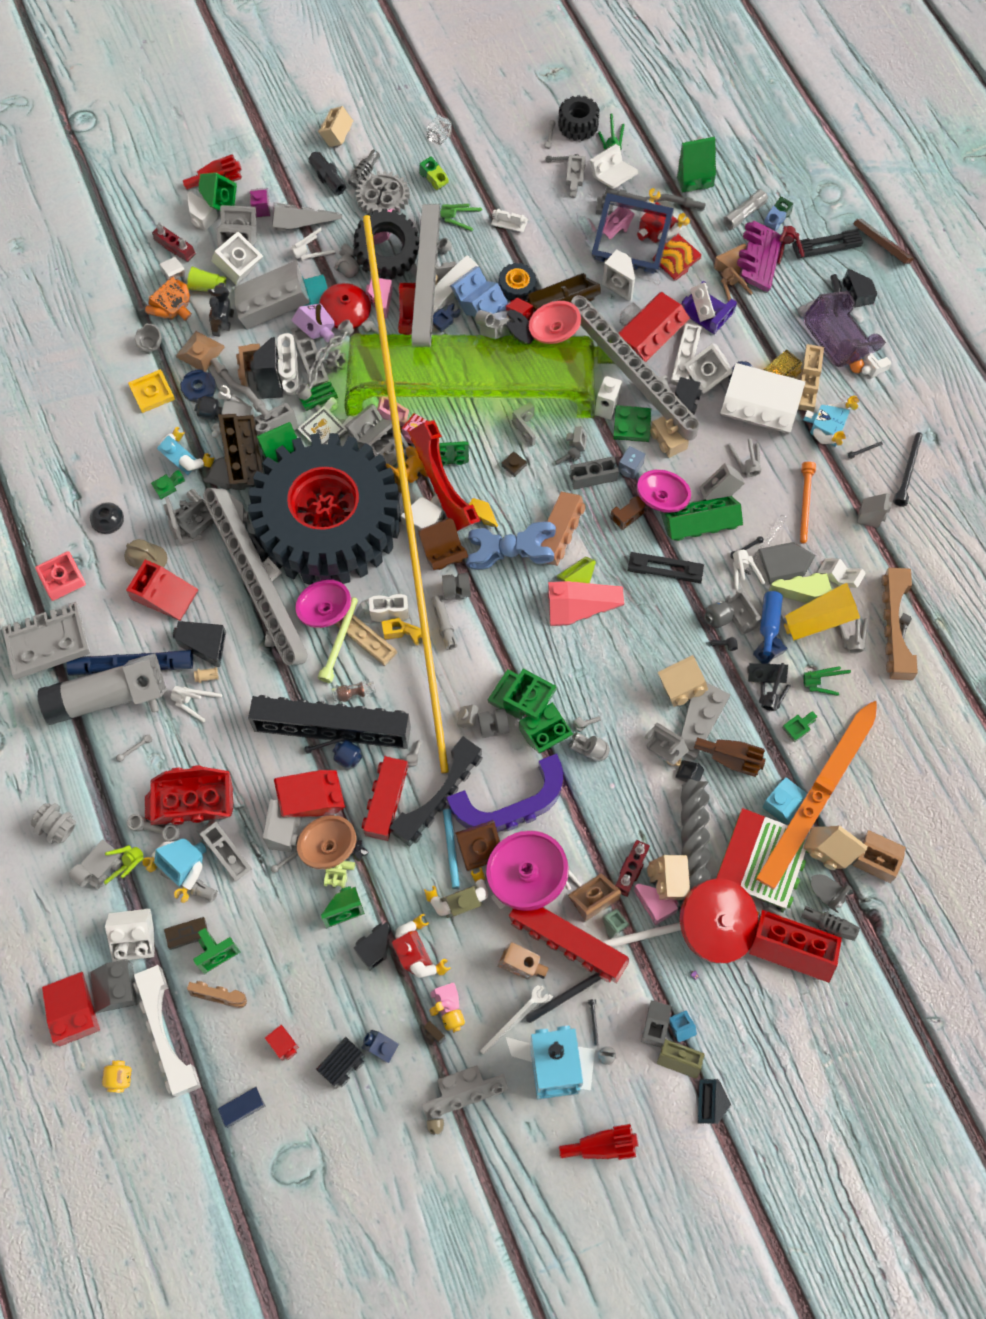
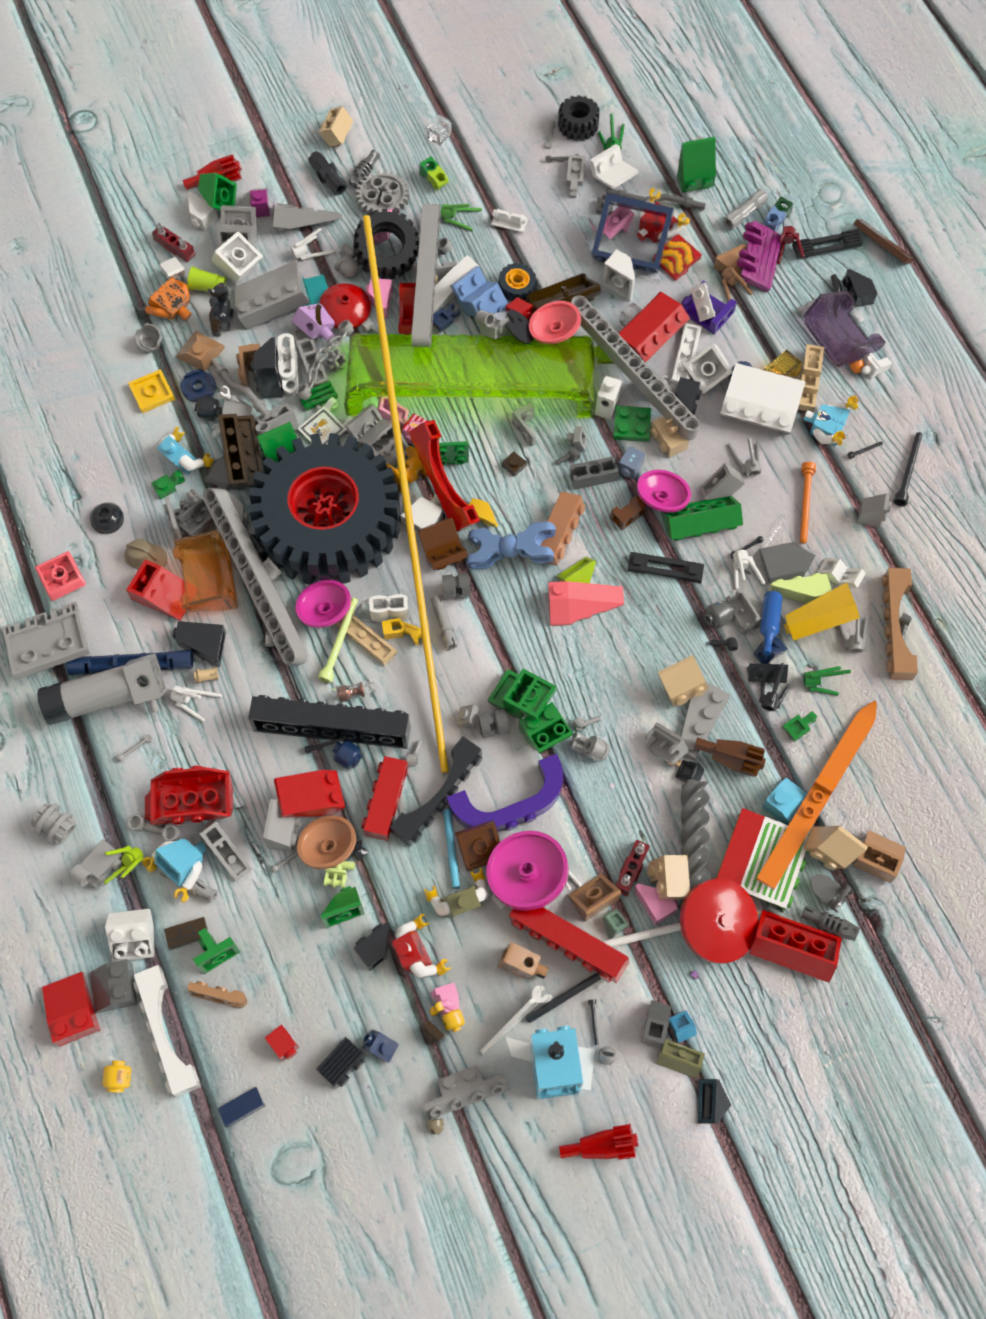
(206, 573): none -> clear orange windscreen

